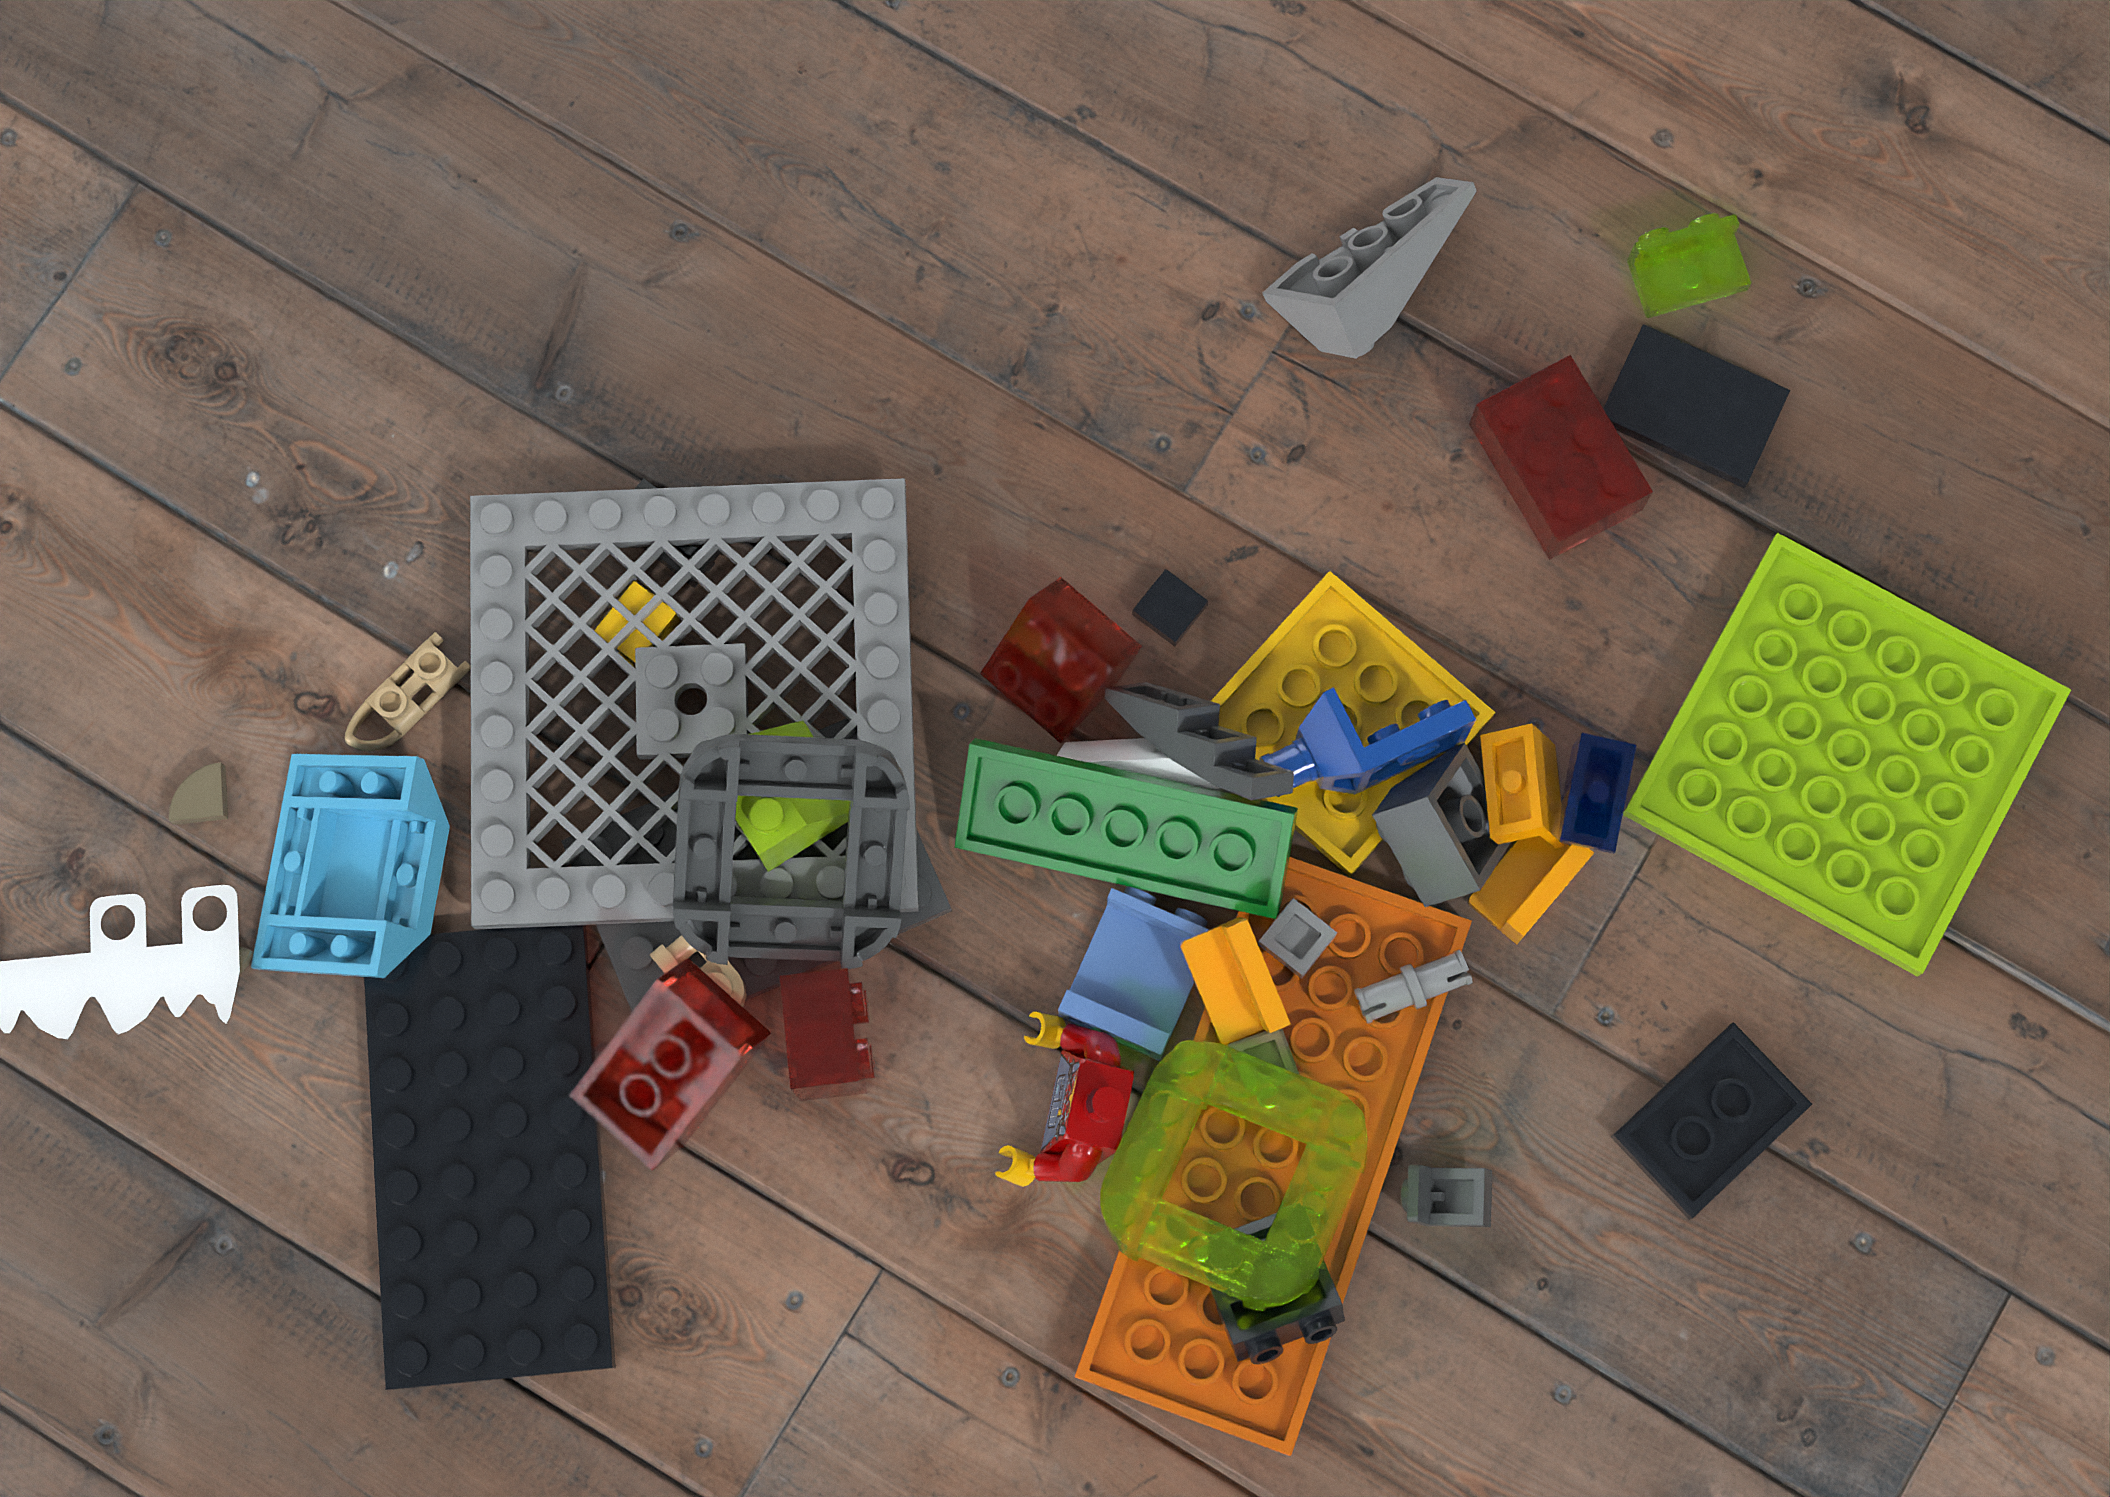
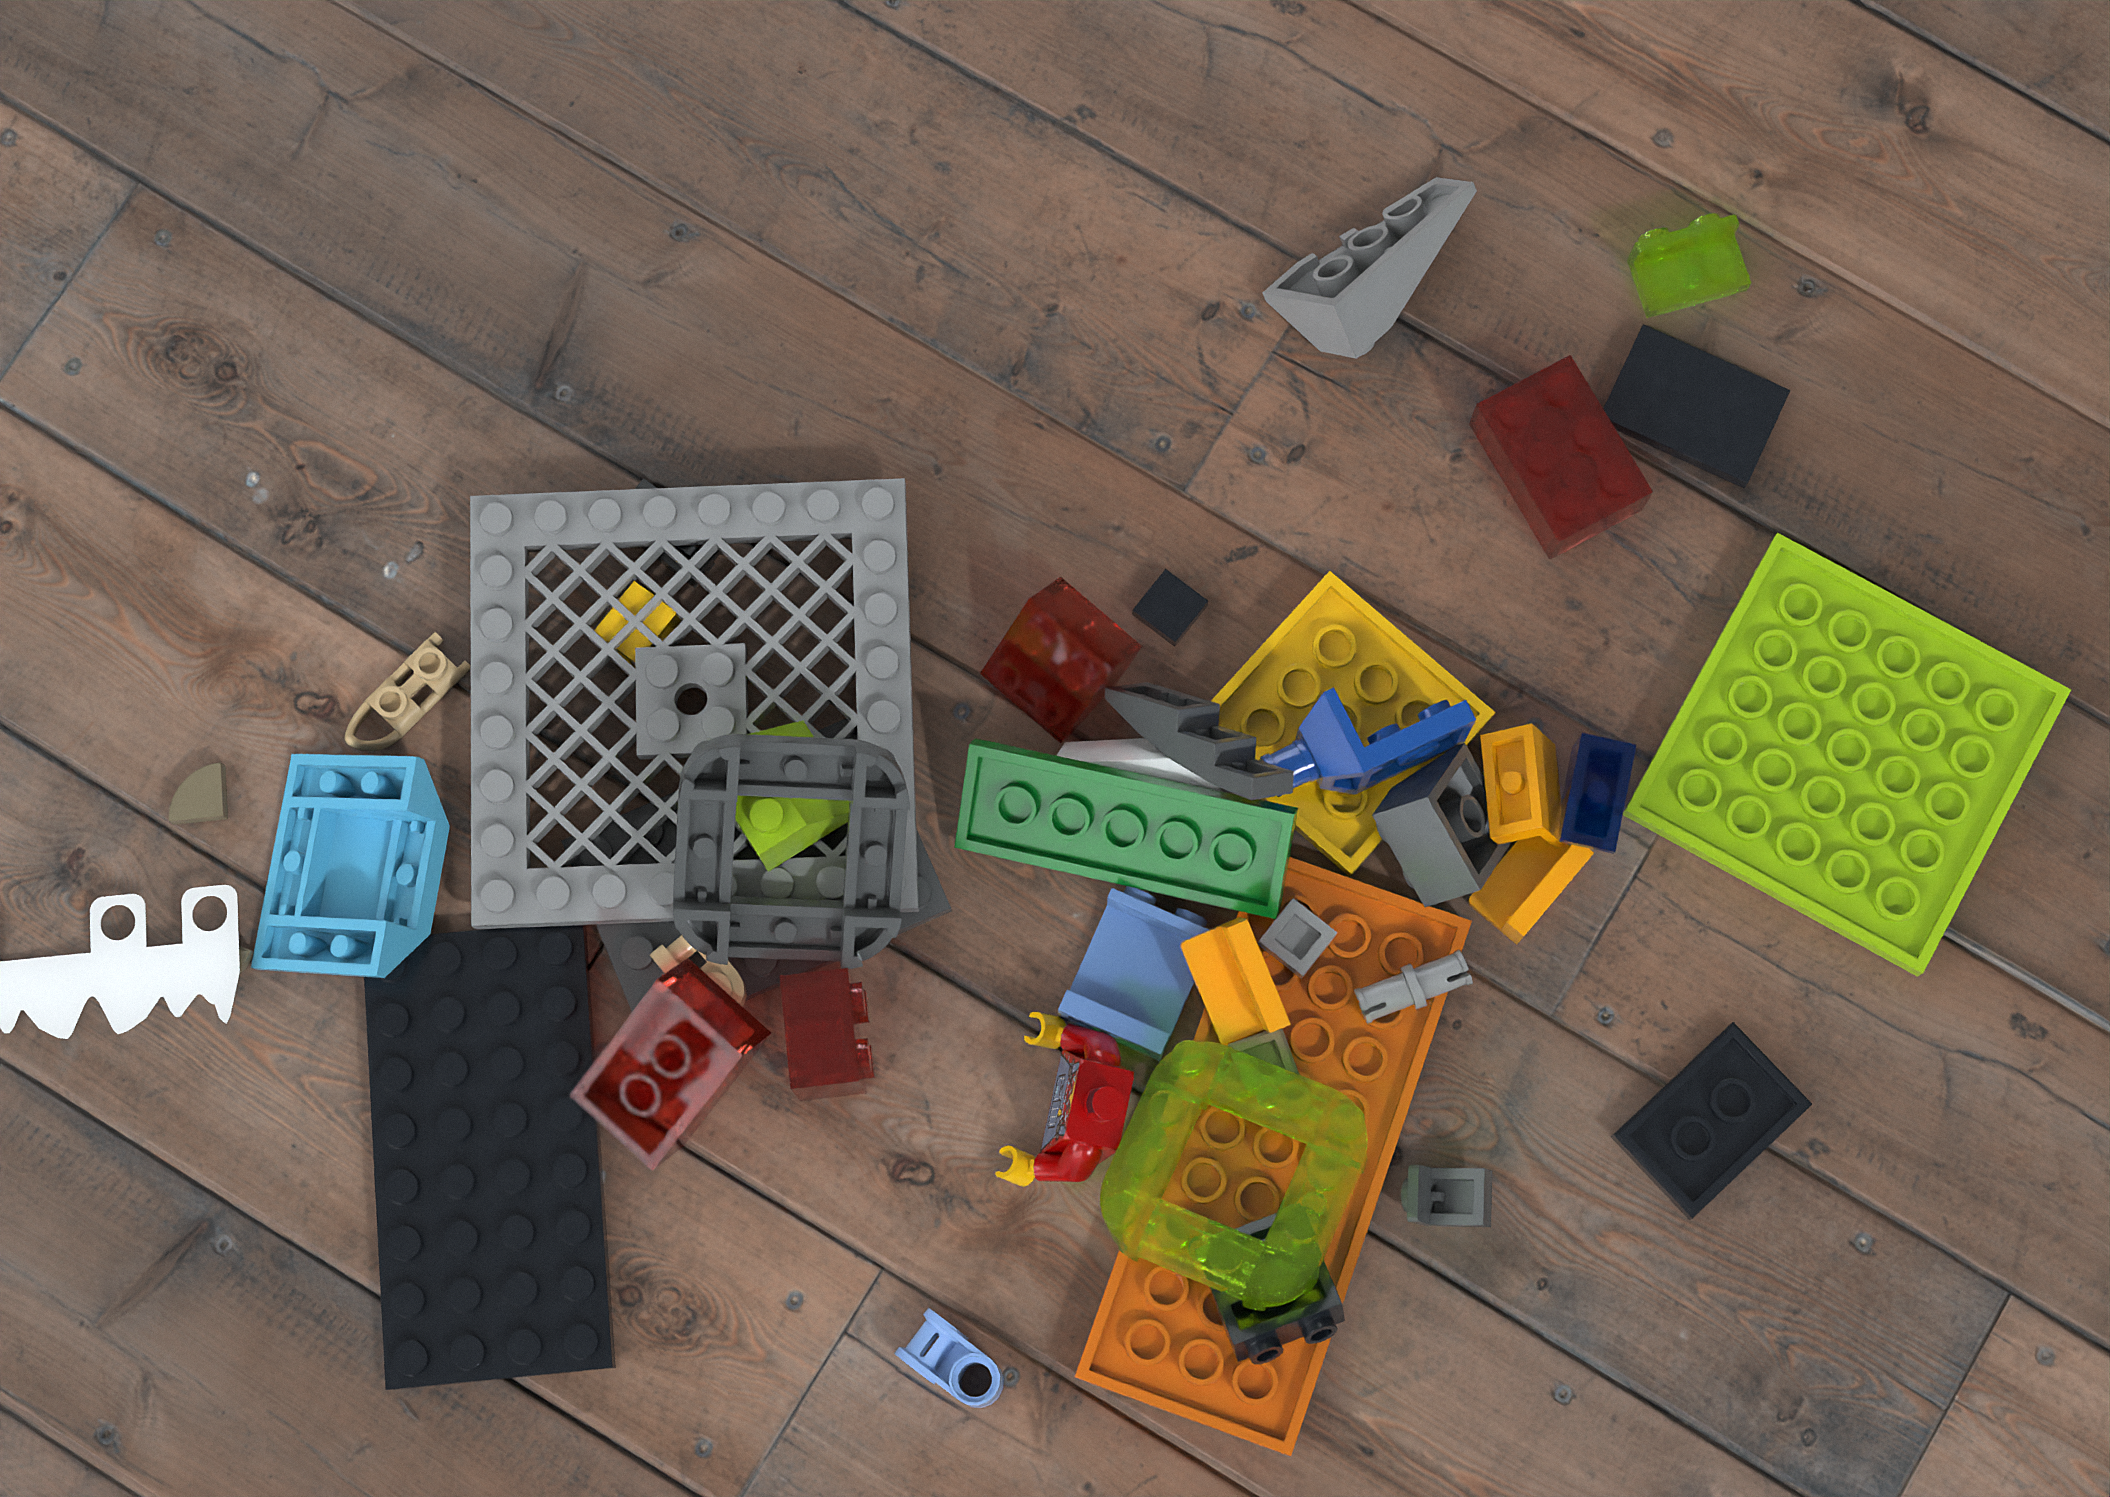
(949, 1359): none -> light blue piece

